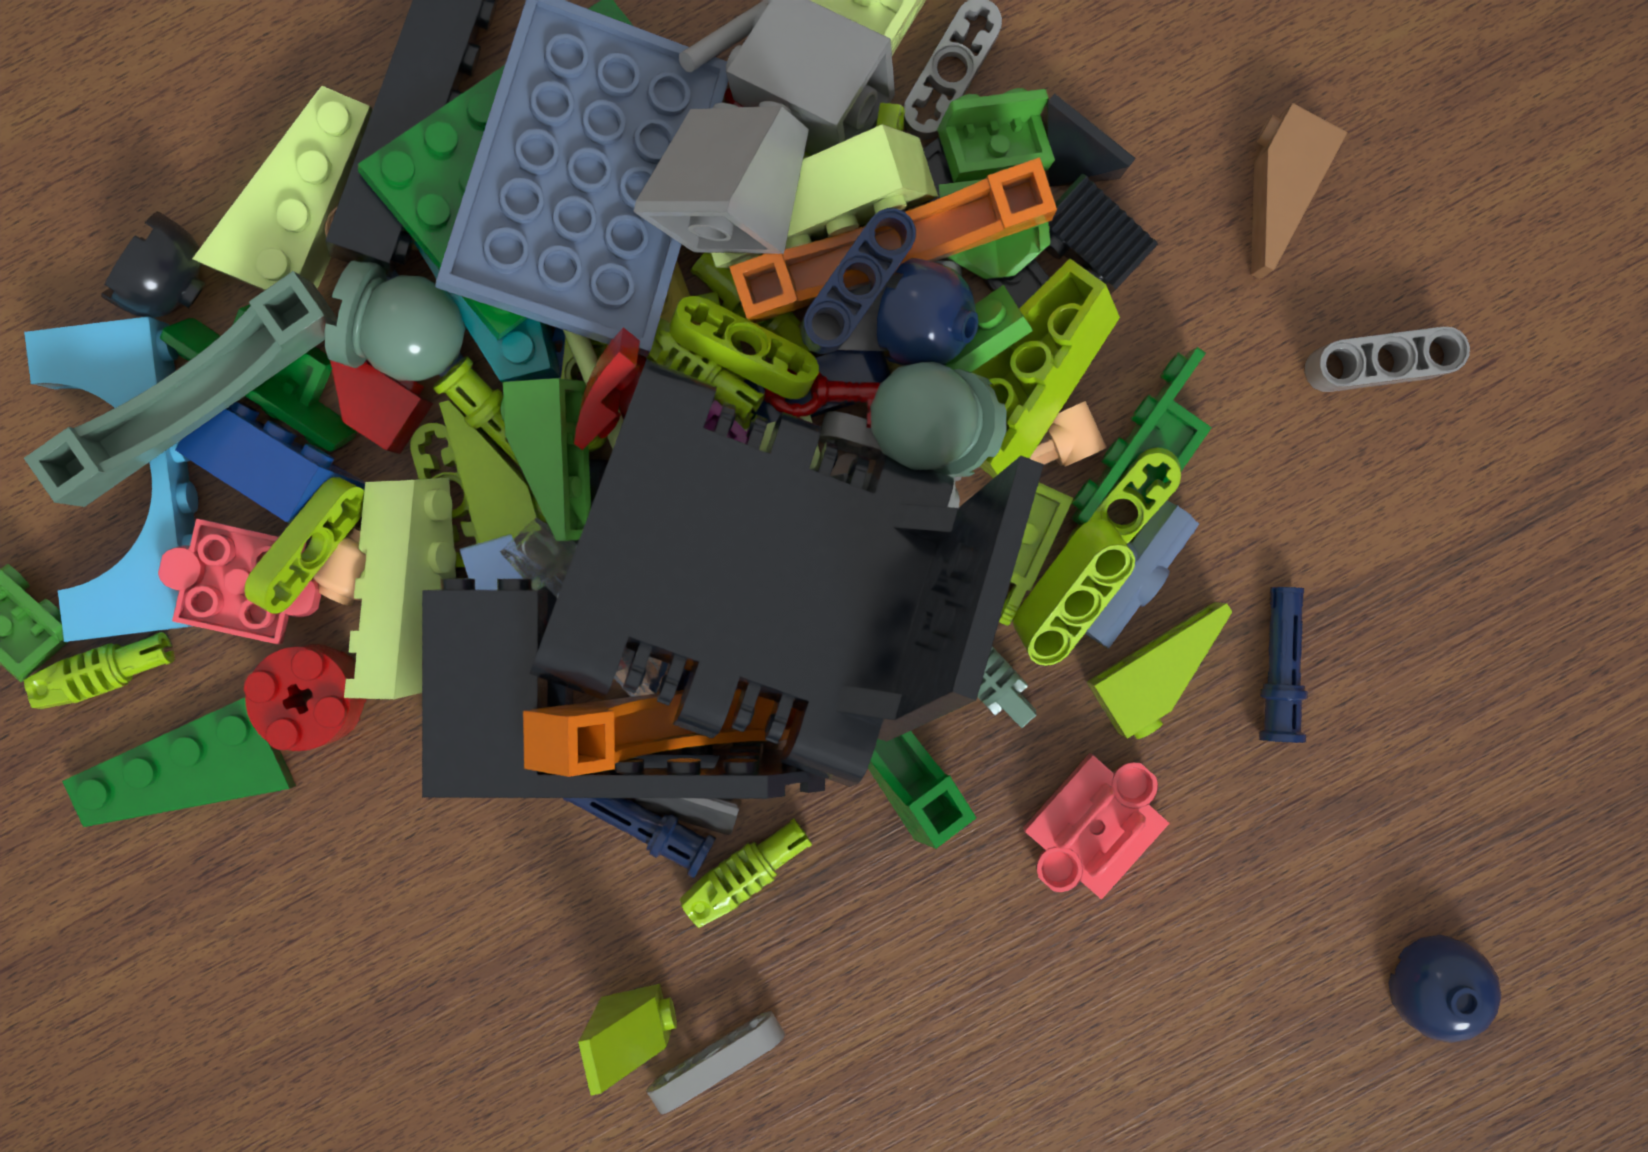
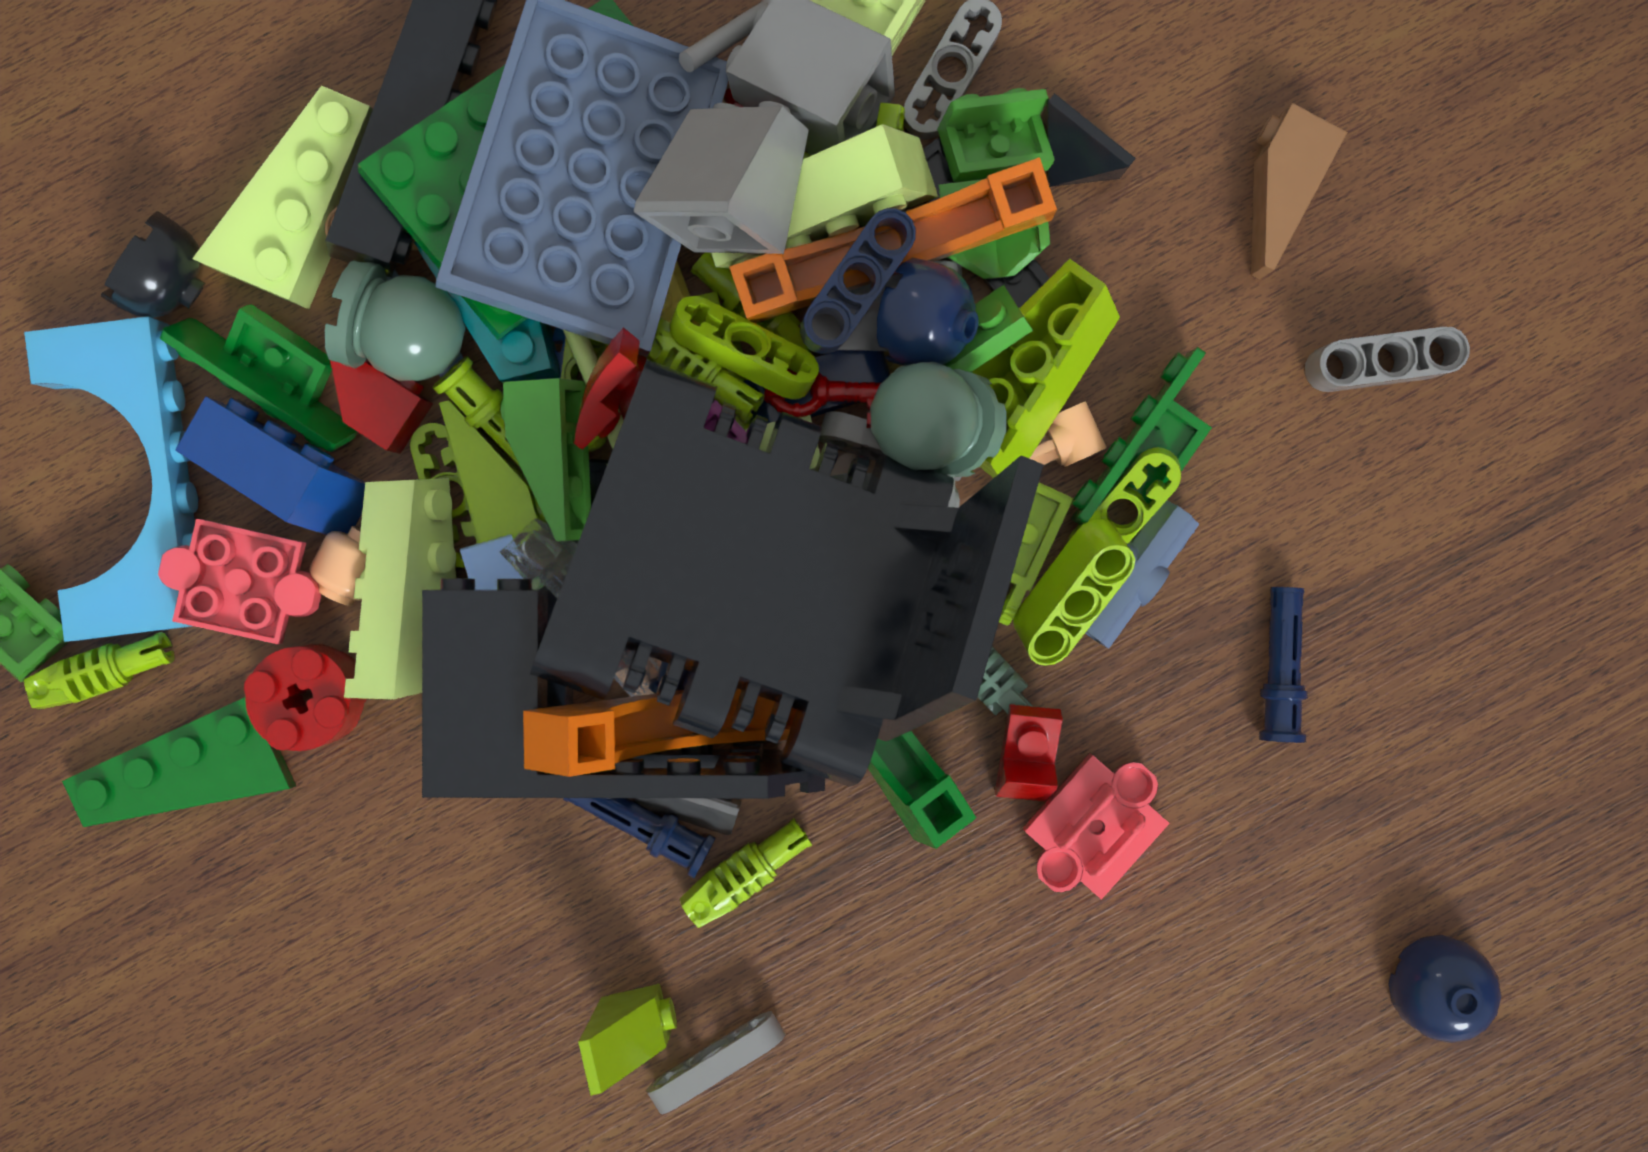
(104, 451): sand green arch -> none
(283, 569): lime beam -> none
(1029, 753): none -> red slope
(1097, 234): black brick -> none
(1155, 676): lime slope -> none

